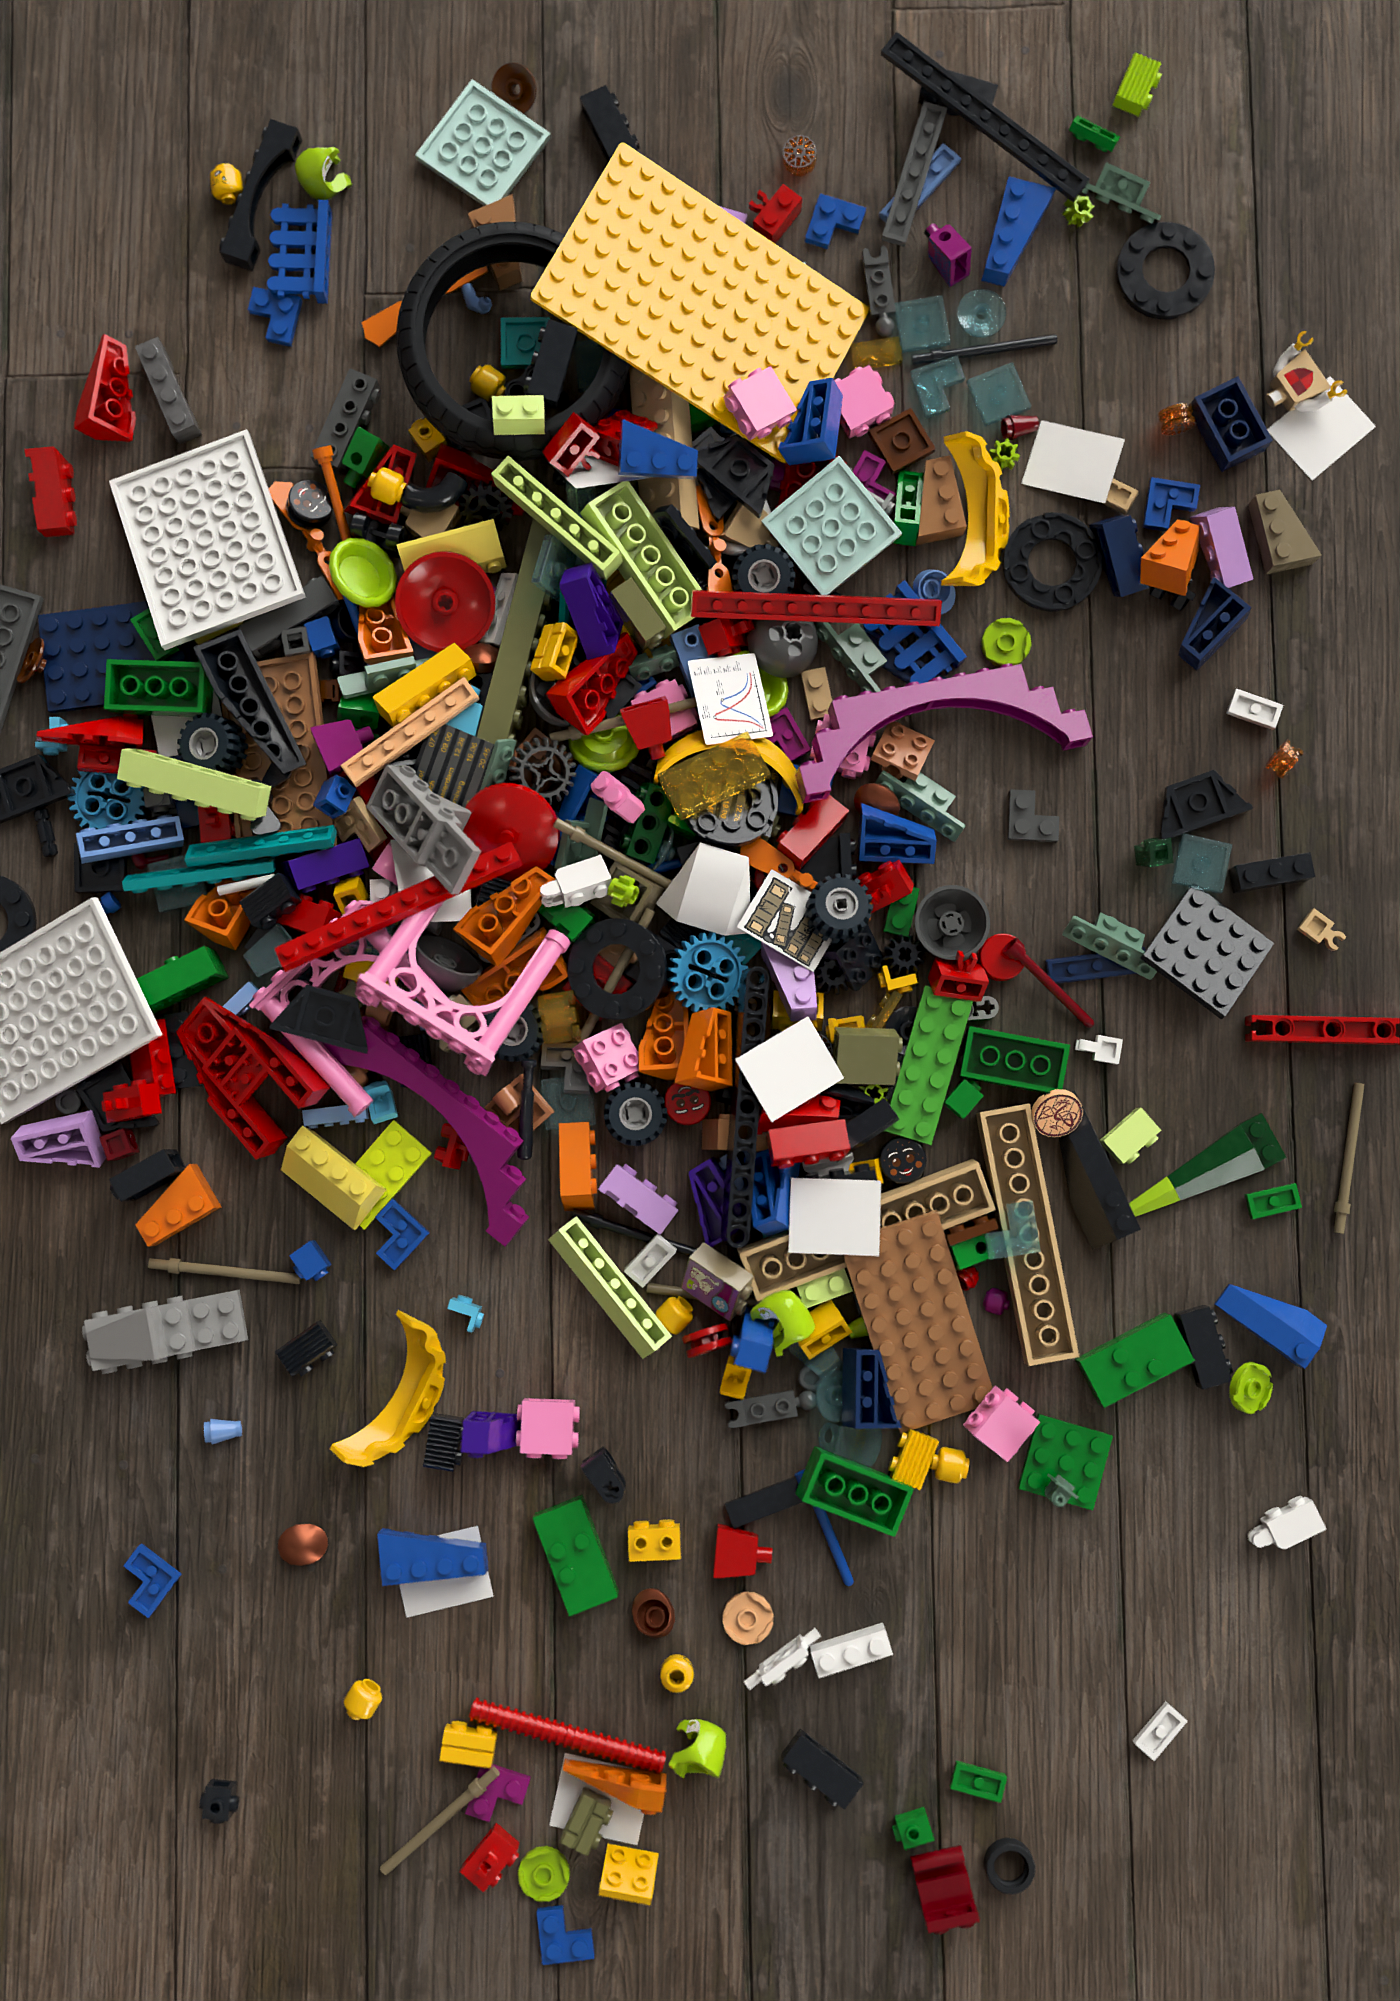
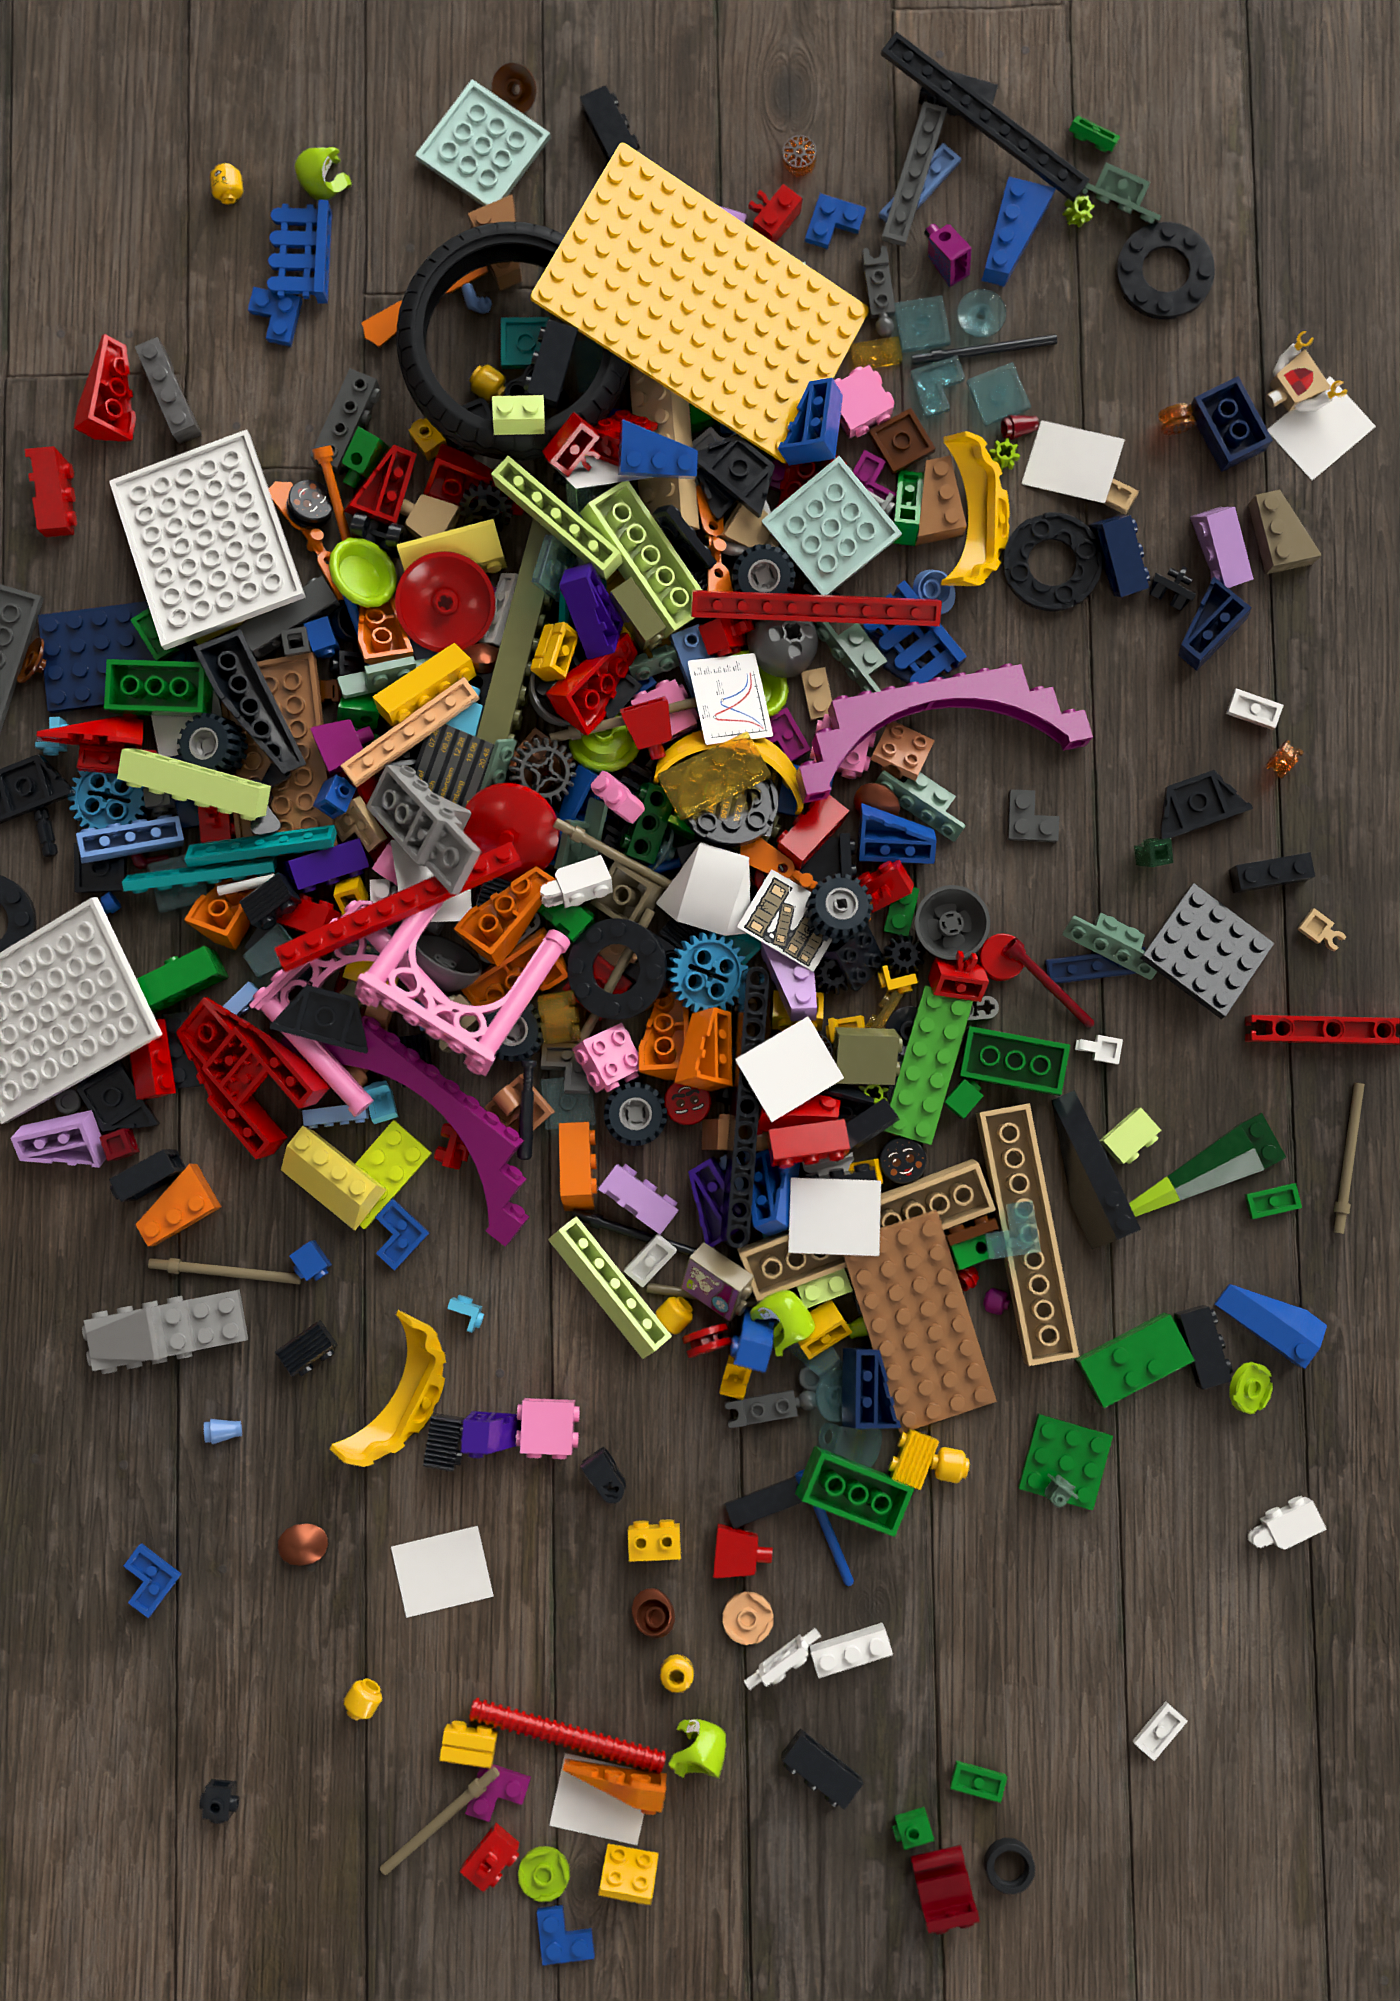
(131, 1102): red brick -> none
(278, 146): black arch -> none
(387, 486): yellow head -> none
(423, 1558): blue wedge -> none
(436, 497): black cylinder -> none
(576, 1555): green brick -> none
(585, 1822): olive brick -> none
(623, 891): lime gear -> none
(759, 403): bright pink brick -> none
(1002, 1422): bright pink brick -> none
(1006, 642): lime tile -> none
(1057, 1113): light nougat tile -> none
(1136, 84): lime brick -> none
(1164, 496): blue plate -> none
(1172, 558): orange wedge -> none
(1202, 863): clear light blue plate -> none

